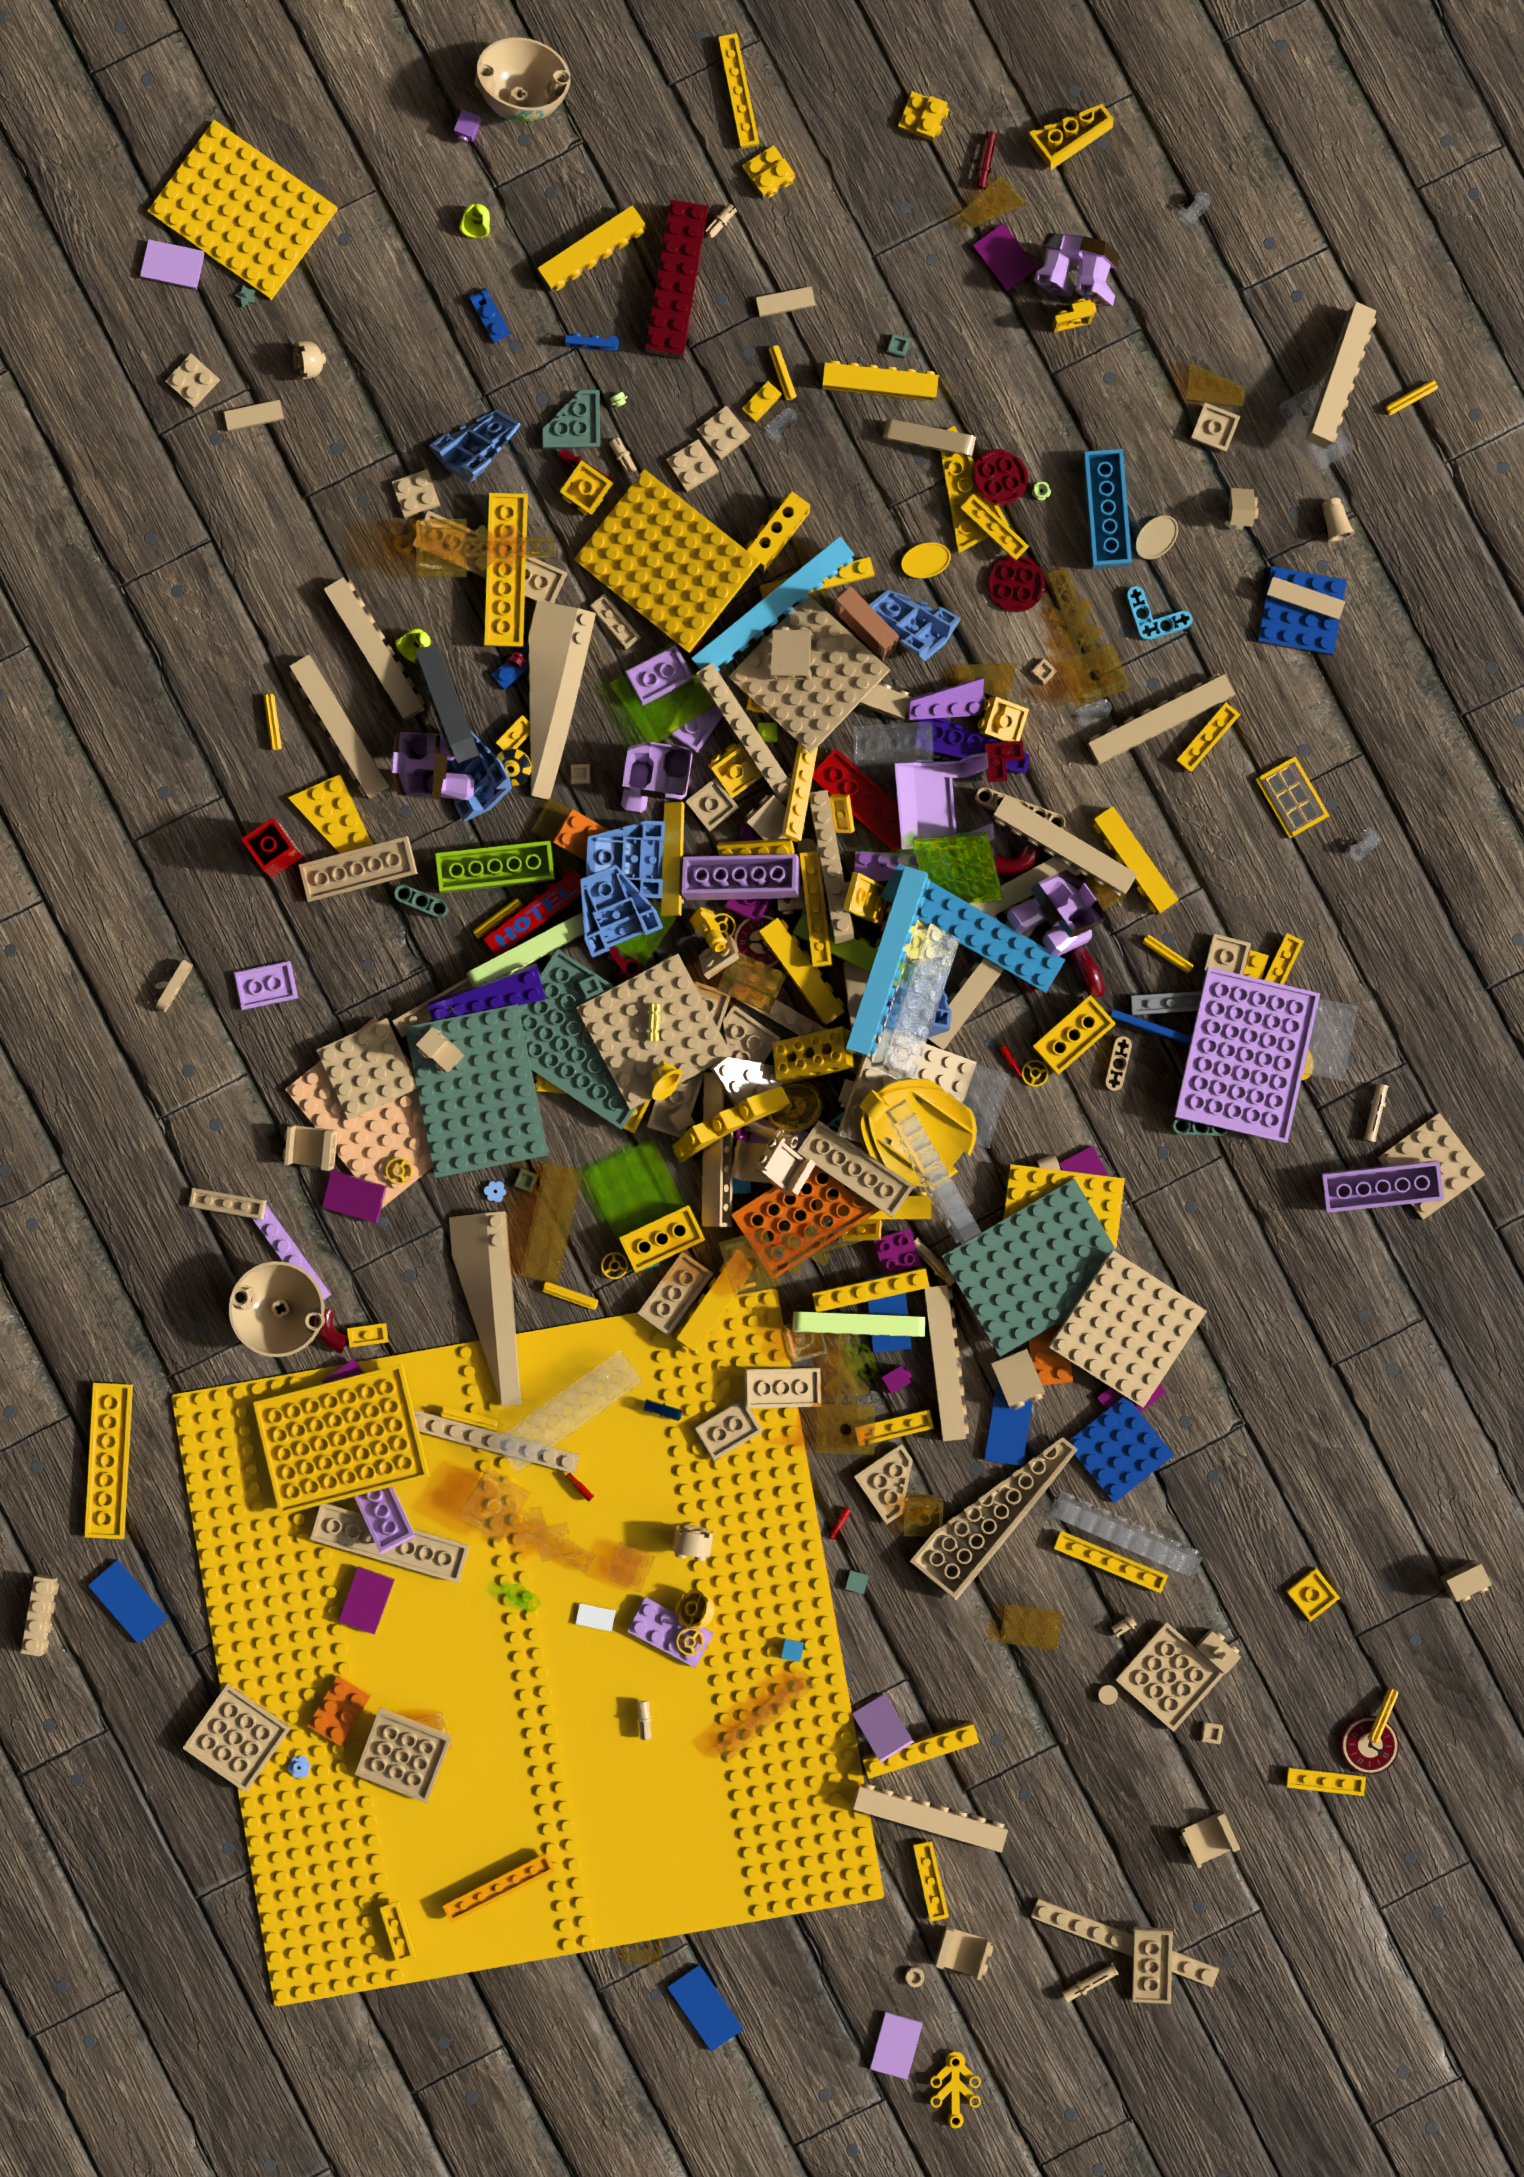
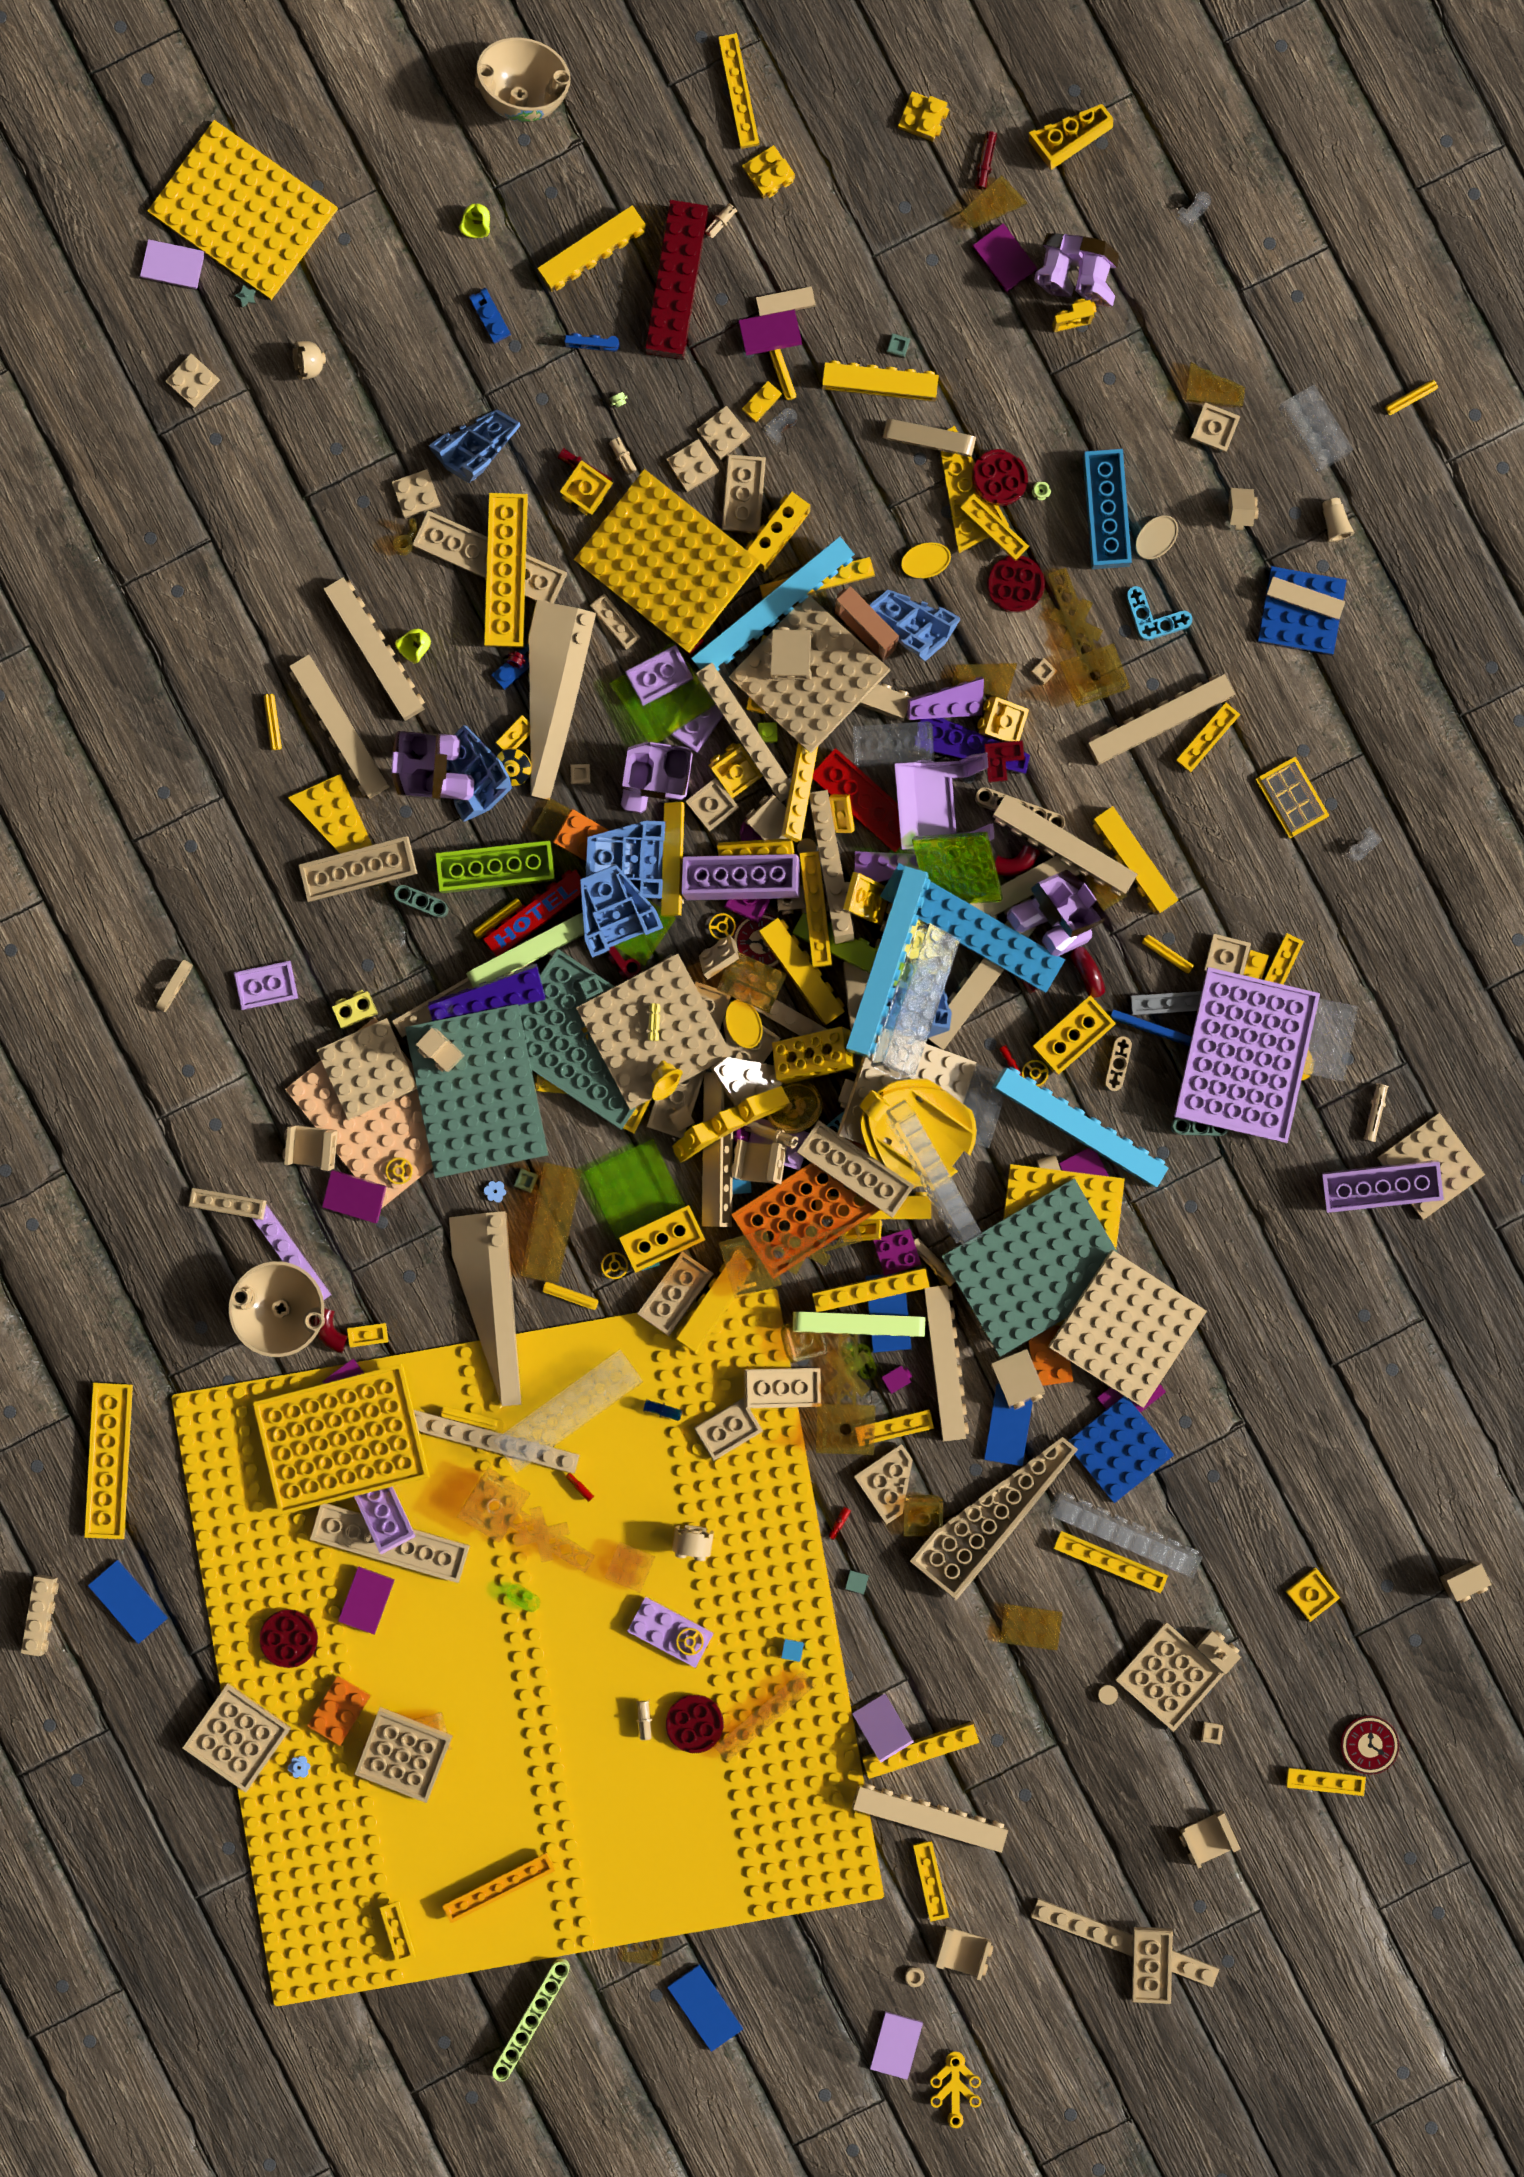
(254, 415): tan tile -> none
(272, 847): red brick -> none
(288, 1638): none -> dark red tile
(356, 1015): none -> light yellow brick
(445, 703): dark grey brick -> none
(453, 533): clear yellow piece -> none
(467, 126): medium lavender brick -> none
(527, 2028): none -> yellowish green beam
(575, 424): sand green plate -> none
(595, 1617): white sticker -> none
(694, 1723): none -> dark red tile
(695, 1609): yellow cylinder -> none
(706, 926): yellow piece -> none
(743, 494): none -> tan tile
(744, 1024): none -> yellow piece
(770, 332): none -> magenta tile
(784, 1167): tan panel -> none
(1080, 1127): none -> medium azure brick
(1089, 1983): tan pin -> none
(1091, 711): clear leg -> none
(1124, 1625): tan pin -> none
(1340, 375): tan brick -> none
(1383, 1715): yellow axle -> none

